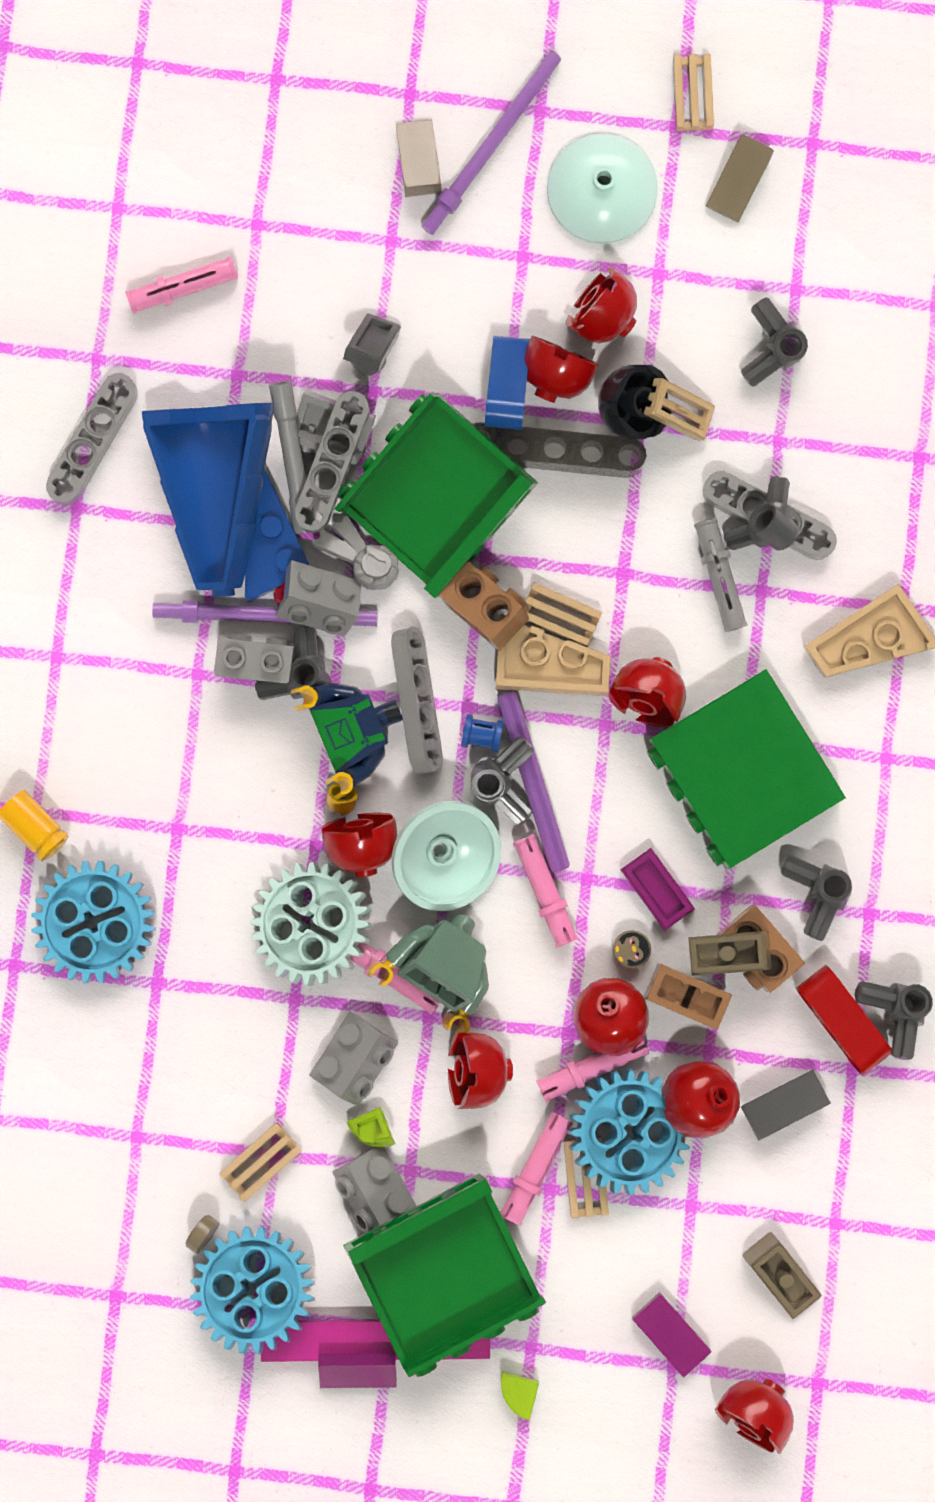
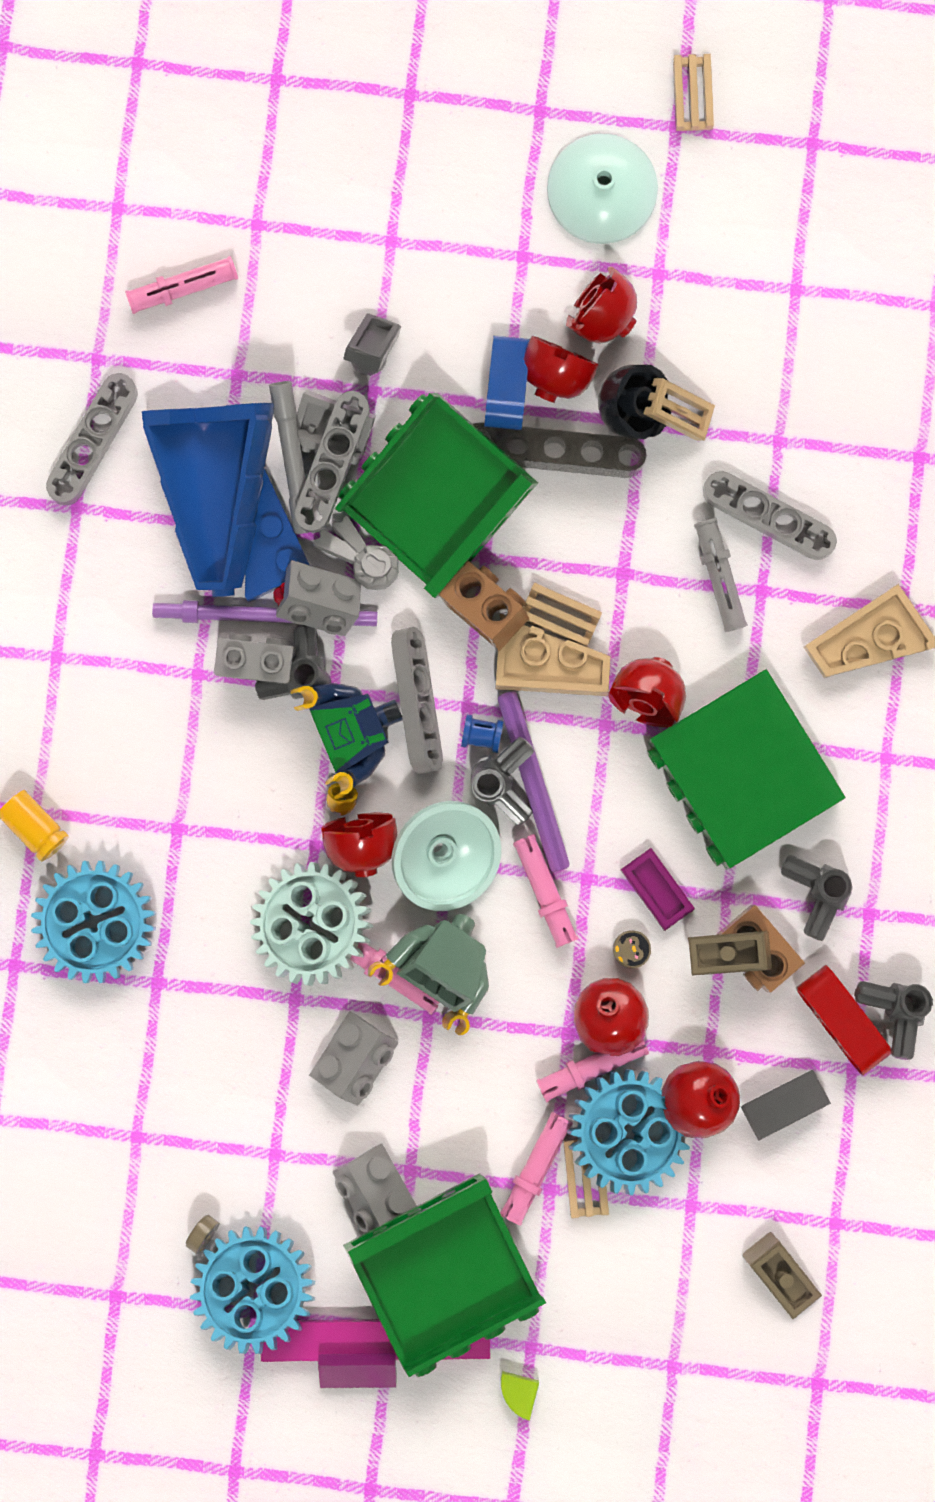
(235, 1183): tan tile -> none
(372, 1129): lime tile -> none
(418, 158): slope -> none
(450, 198): medium lavender bar -> none
(478, 1070): red cylinder -> none
(671, 1334): magenta tile -> none
(687, 996): medium nougat brick -> none
(740, 178): dark tan slope -> none
(758, 1413): red cylinder -> none
(769, 523): dark grey axle -> none
(777, 330): dark grey axle -> none

